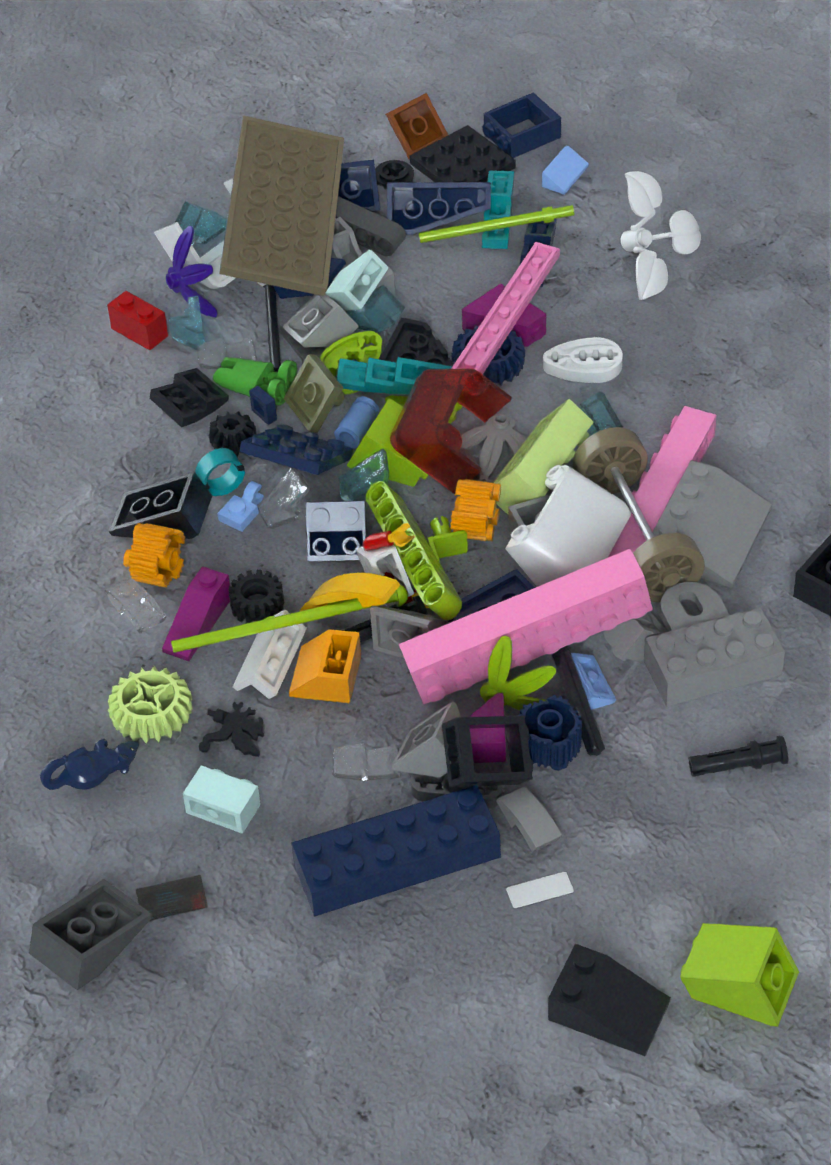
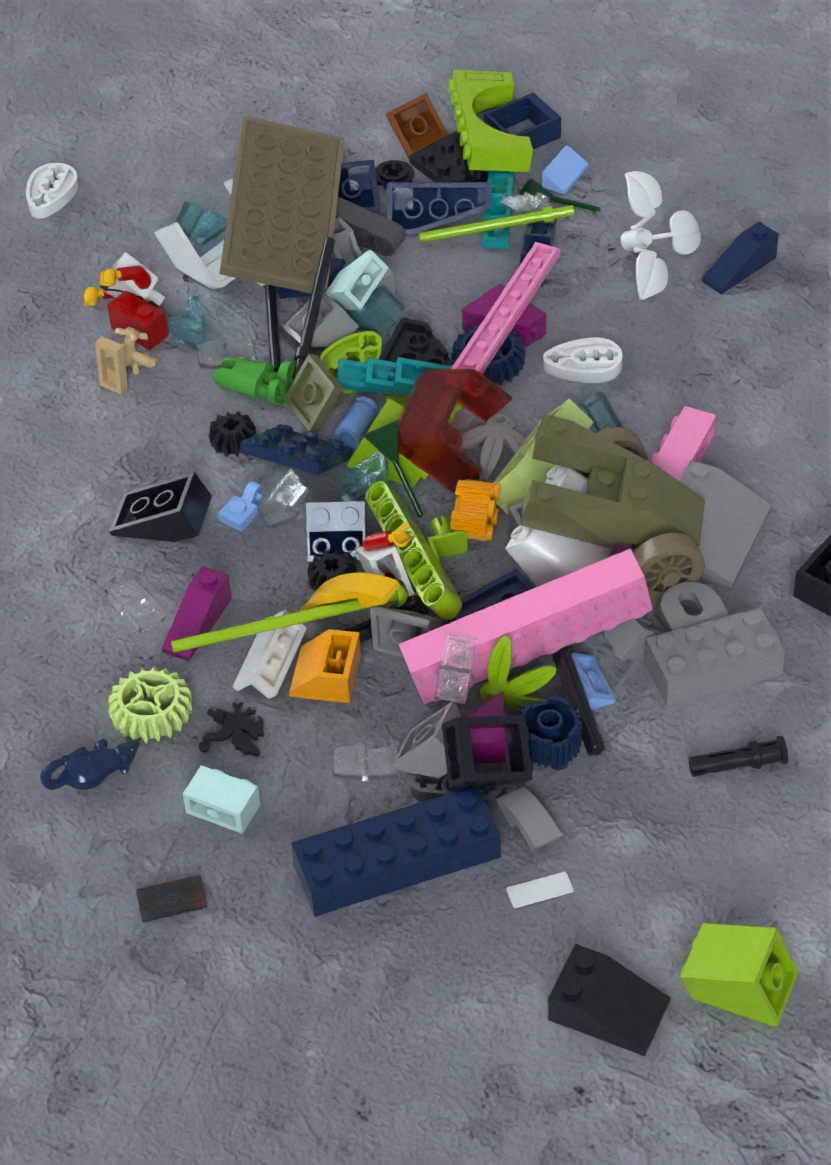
(43, 199): none -> white piece
(87, 933): dark grey slope -> none
(115, 357): none -> tan piece
(123, 276): none -> torso
(155, 554): light orange brick -> none
(179, 277): dark purple plant -> none
(189, 397): black slope -> none
(228, 481): teal piece -> none
(252, 585): black tyre -> none
(263, 405): dark blue tile -> none
(314, 305): none -> black bar
(329, 566): none -> black gear
(387, 442): none -> dark green piece
(455, 667): none -> clear slope
(483, 145): none -> lime arch
(526, 203): none -> clear slope
(533, 187): none -> dark green piece
(624, 497): none -> olive wedge
(743, 257): none -> dark blue slope

